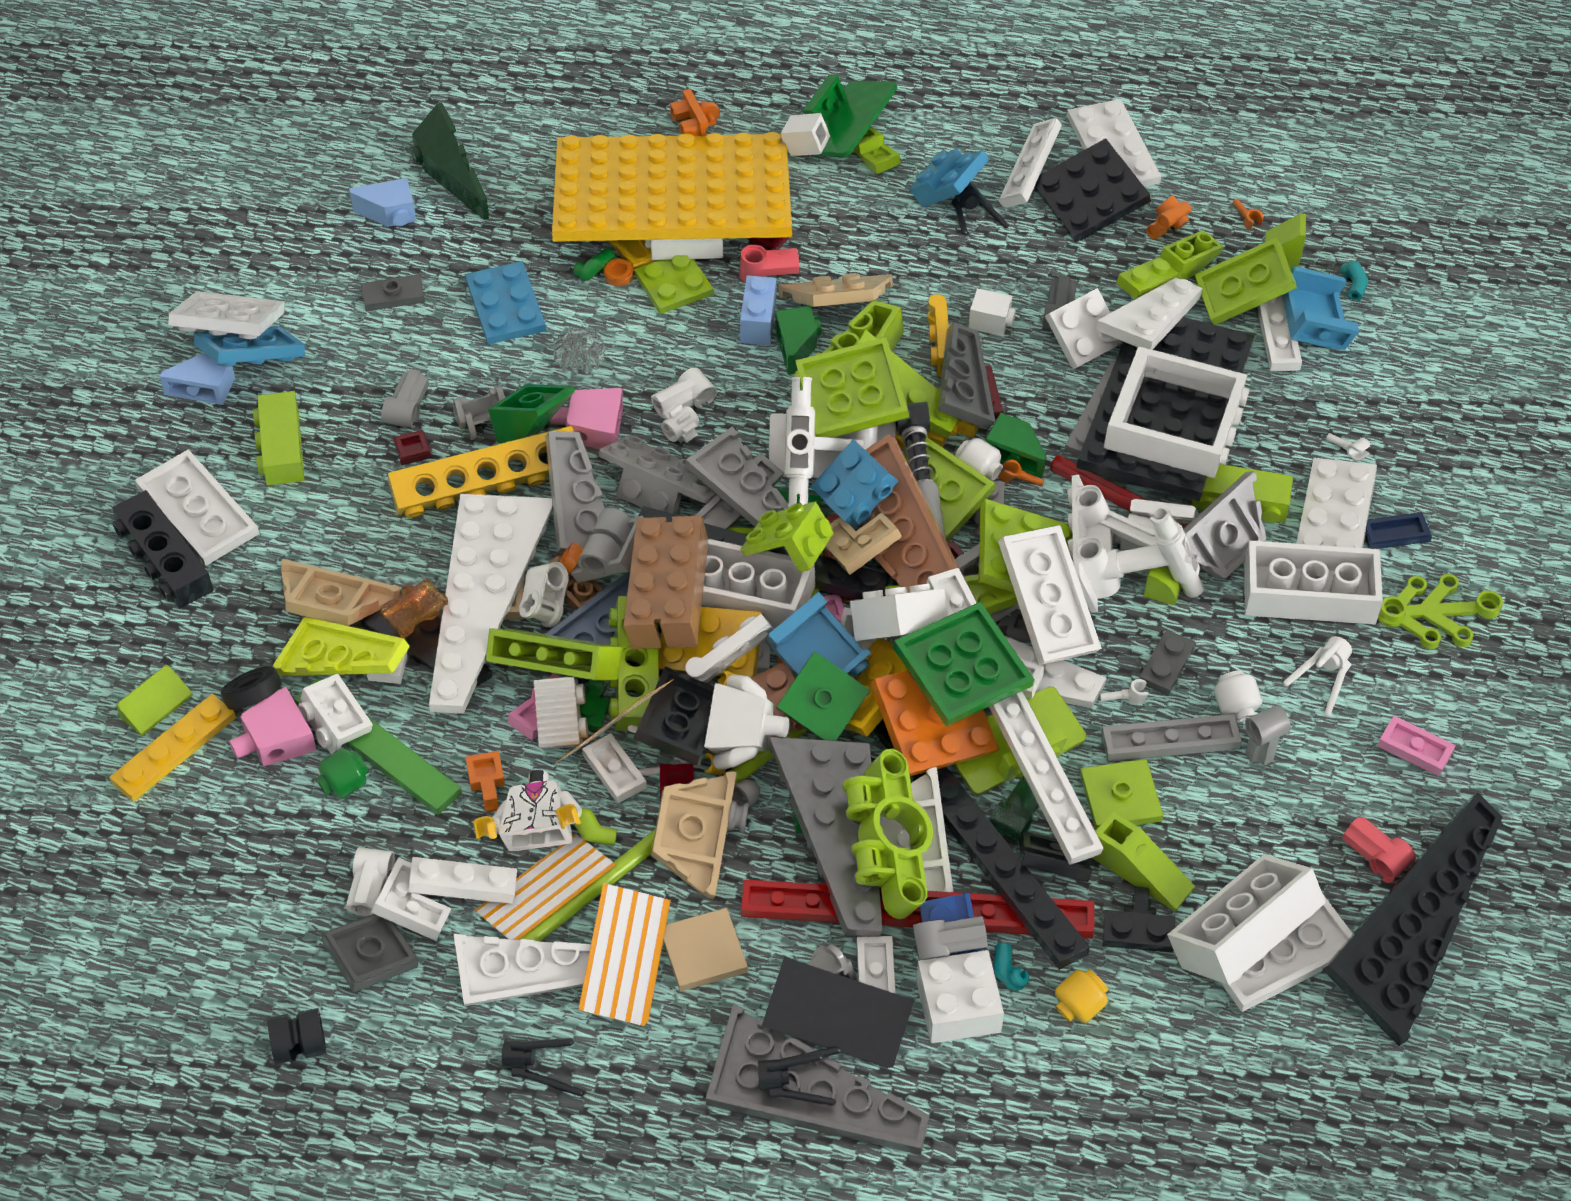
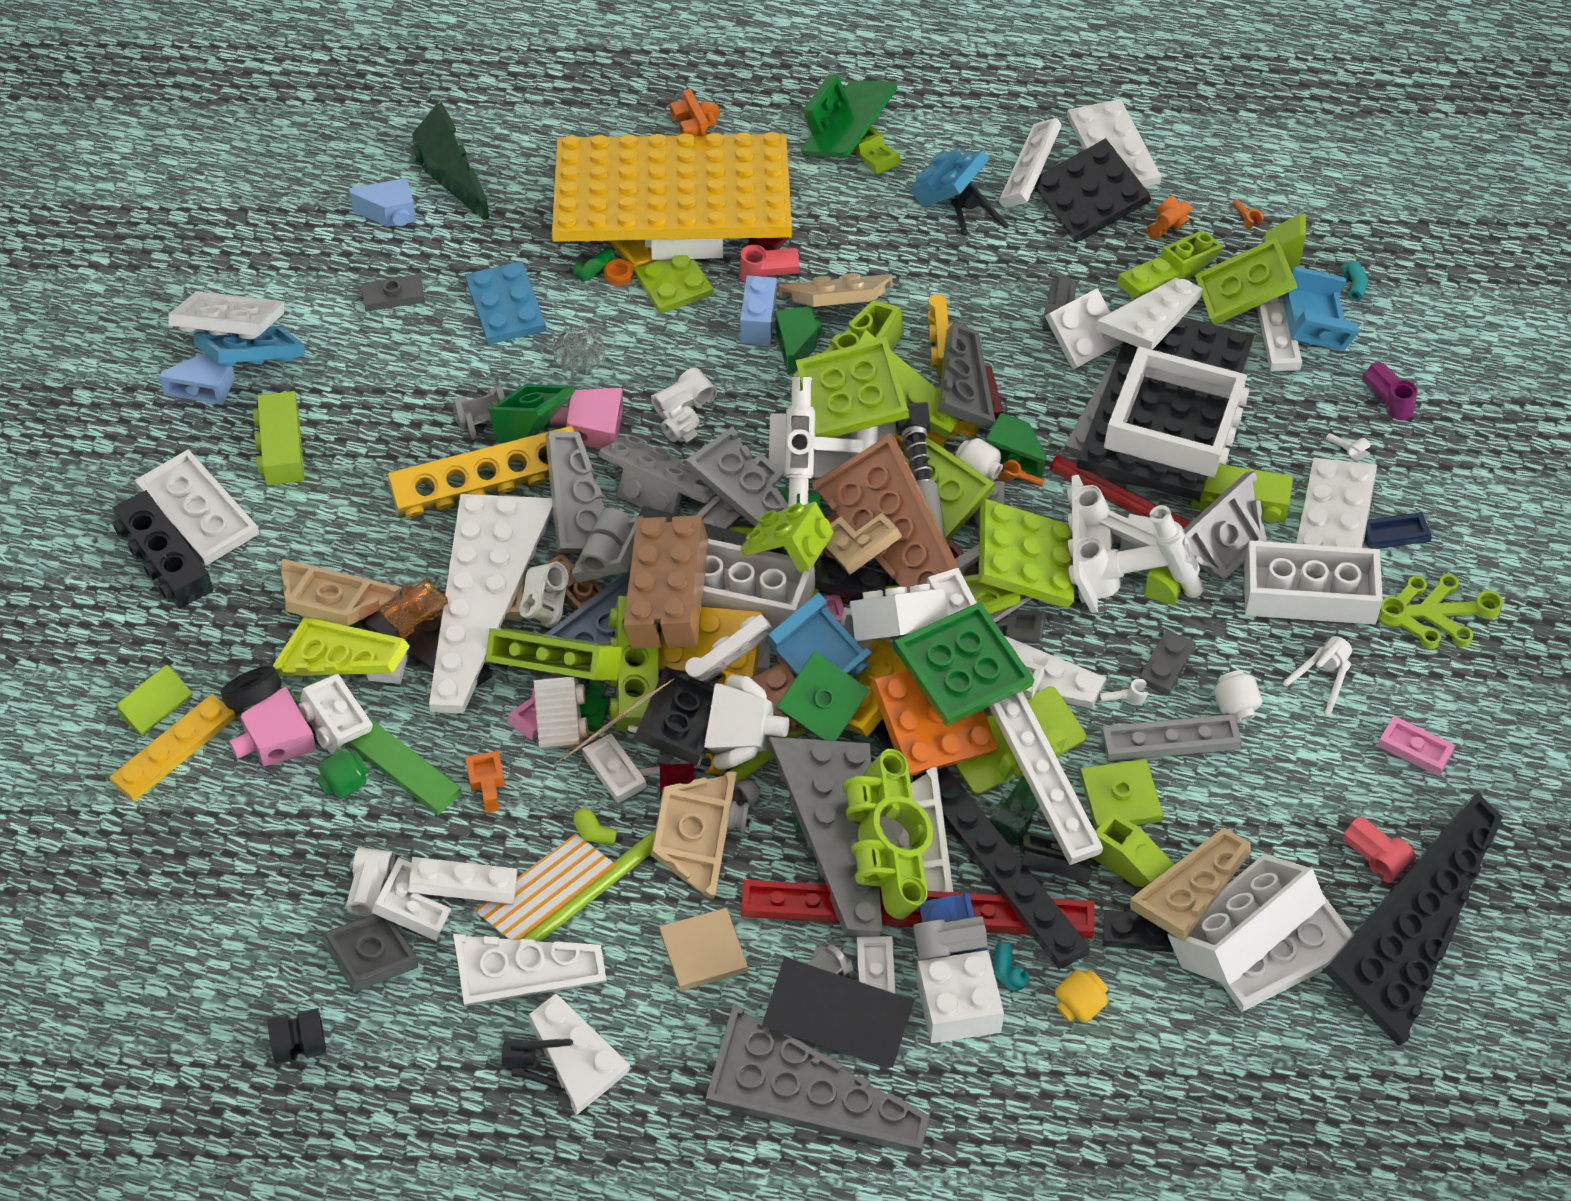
(405, 403): light grey piece -> none
(412, 447): dark red tile -> none
(532, 815): white torso -> none
(571, 556): orange tile -> none
(586, 1066): none -> white wing
(624, 955): sticker -> none
(776, 1073): black plant -> none
(805, 134): white brick -> none
(854, 484): dark azure plate -> none
(991, 312): white brick -> none
(1049, 595): white plate -> none
(1181, 513): white tile -> none
(1191, 886): none -> tan wing
(1264, 733): light grey piece -> none
(1395, 393): none -> magenta piece

